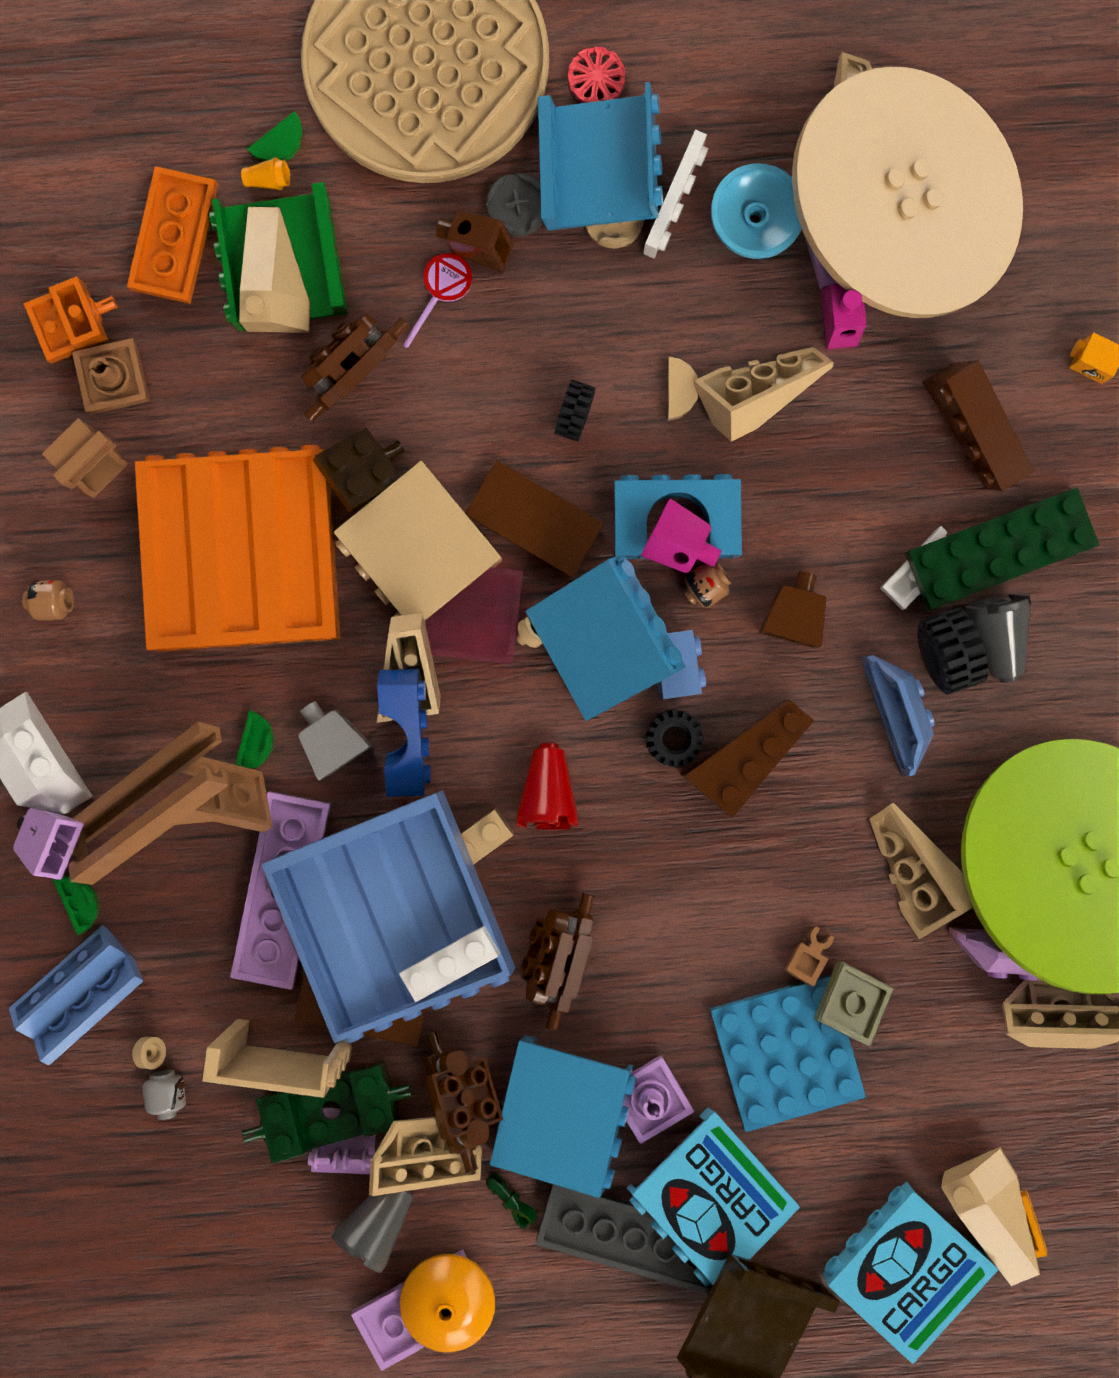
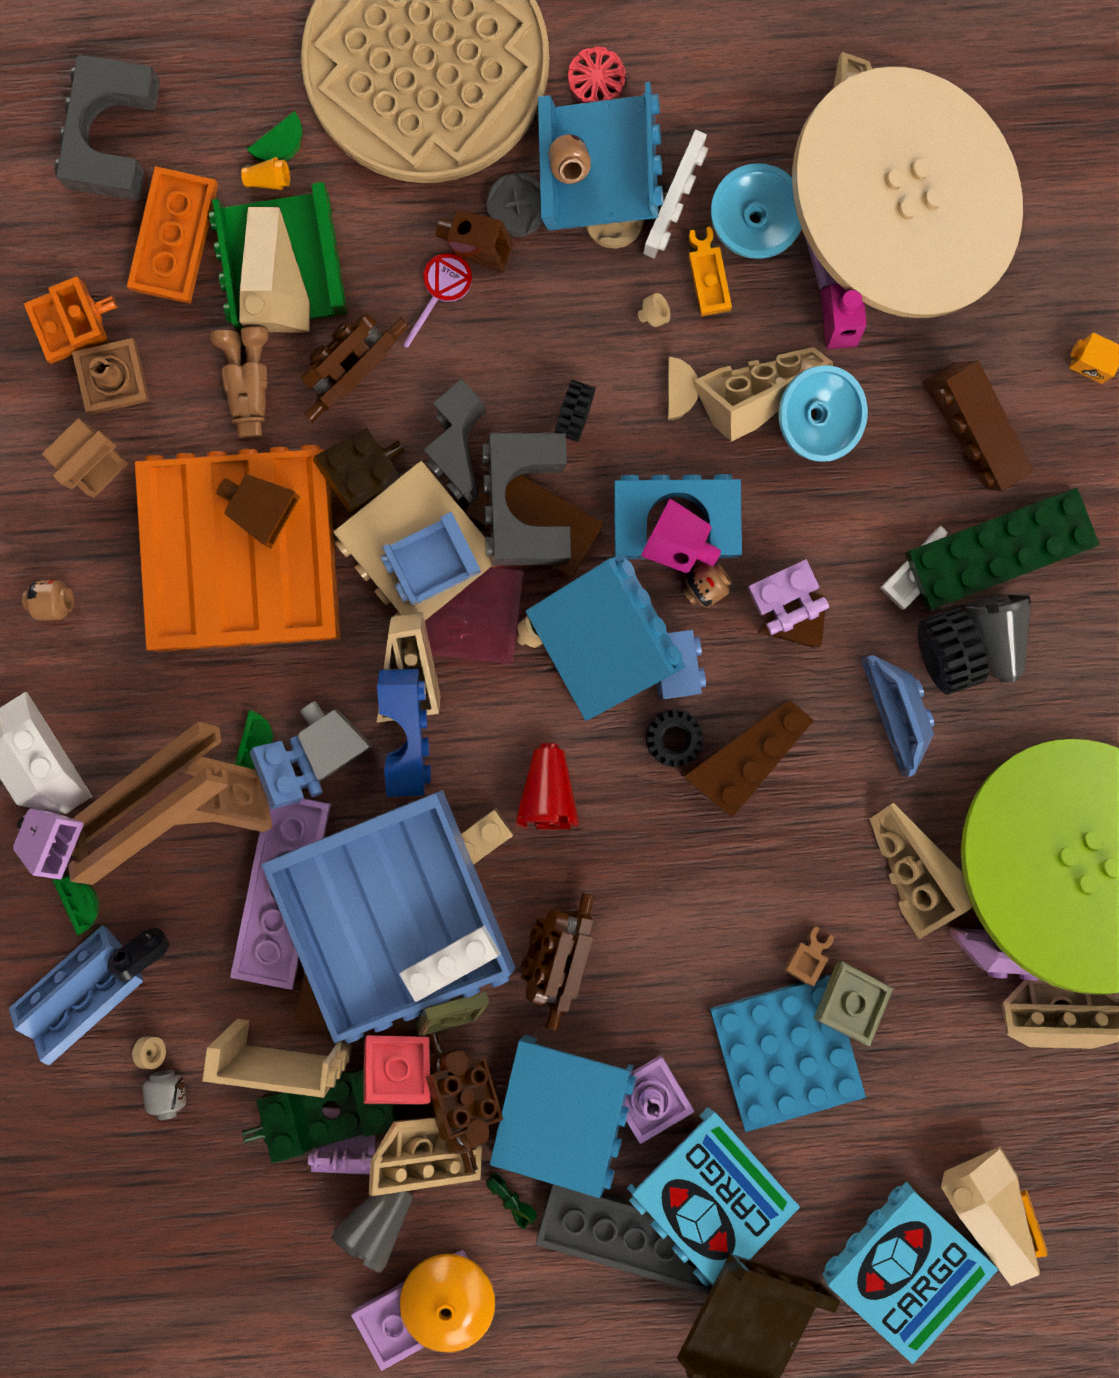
(96, 87): none -> dark grey arch
(138, 954): none -> black plate
(245, 383): none -> medium nougat piece
(258, 506): none -> reddish brown torso
(278, 776): none -> medium blue plate
(396, 1070): none -> coral plate
(430, 560): none -> medium blue panel
(450, 453): none -> dark grey arch
(451, 1014): none -> olive tile
(509, 538): none -> dark grey arch
(569, 159): none -> medium nougat head
(655, 310): none -> tan tile
(708, 275): none -> light orange plate
(783, 588): none -> lavender plate
(839, 410): none -> medium azure dish

